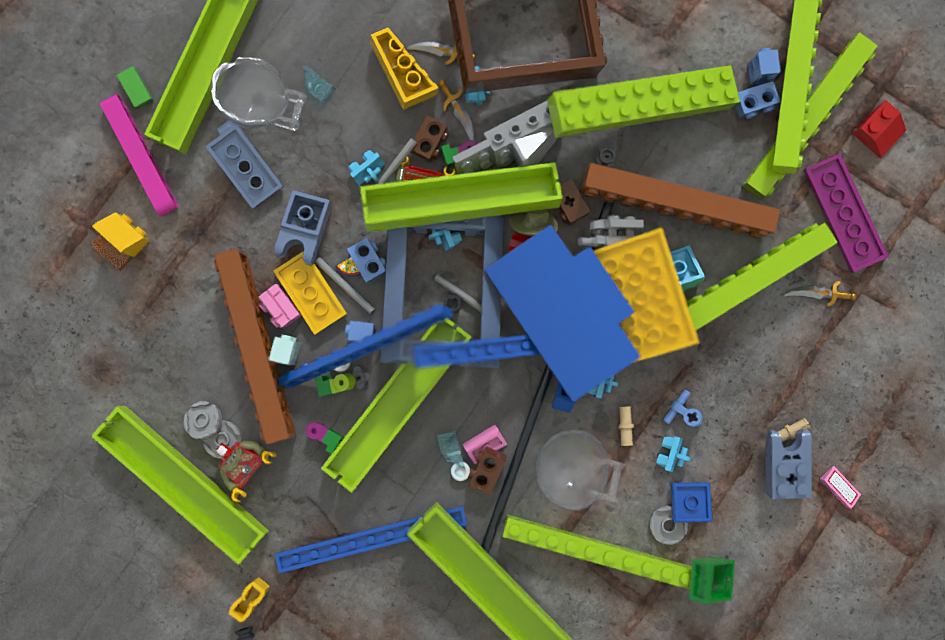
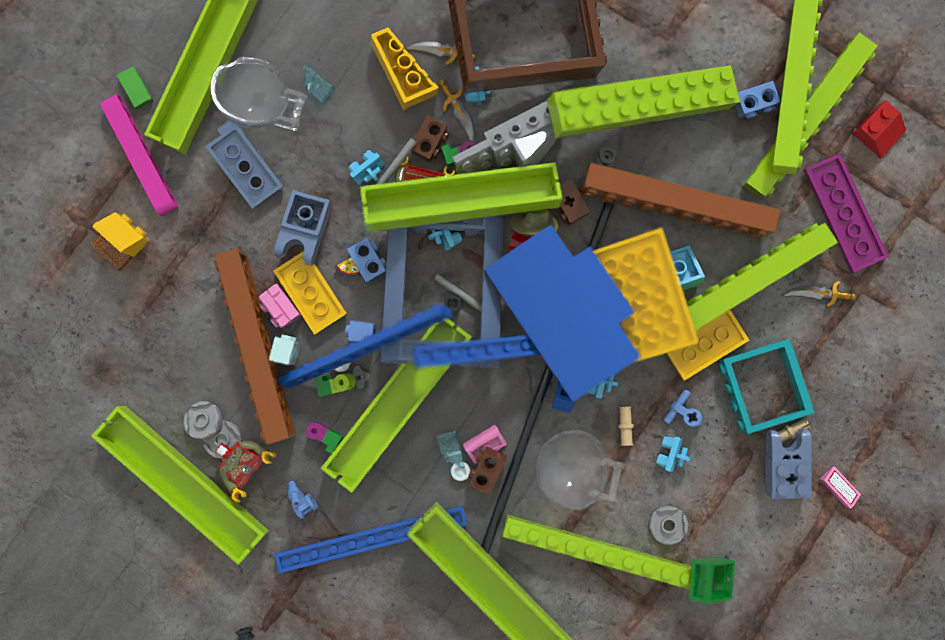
(250, 598): yellow brick -> none
(300, 503): none -> medium blue piece
(344, 285): light grey bar -> none
(612, 231): light grey piece -> none
(691, 502): blue tile -> none
(715, 341): none -> yellow plate
(763, 66): medium blue brick -> none
(795, 377): none -> teal window

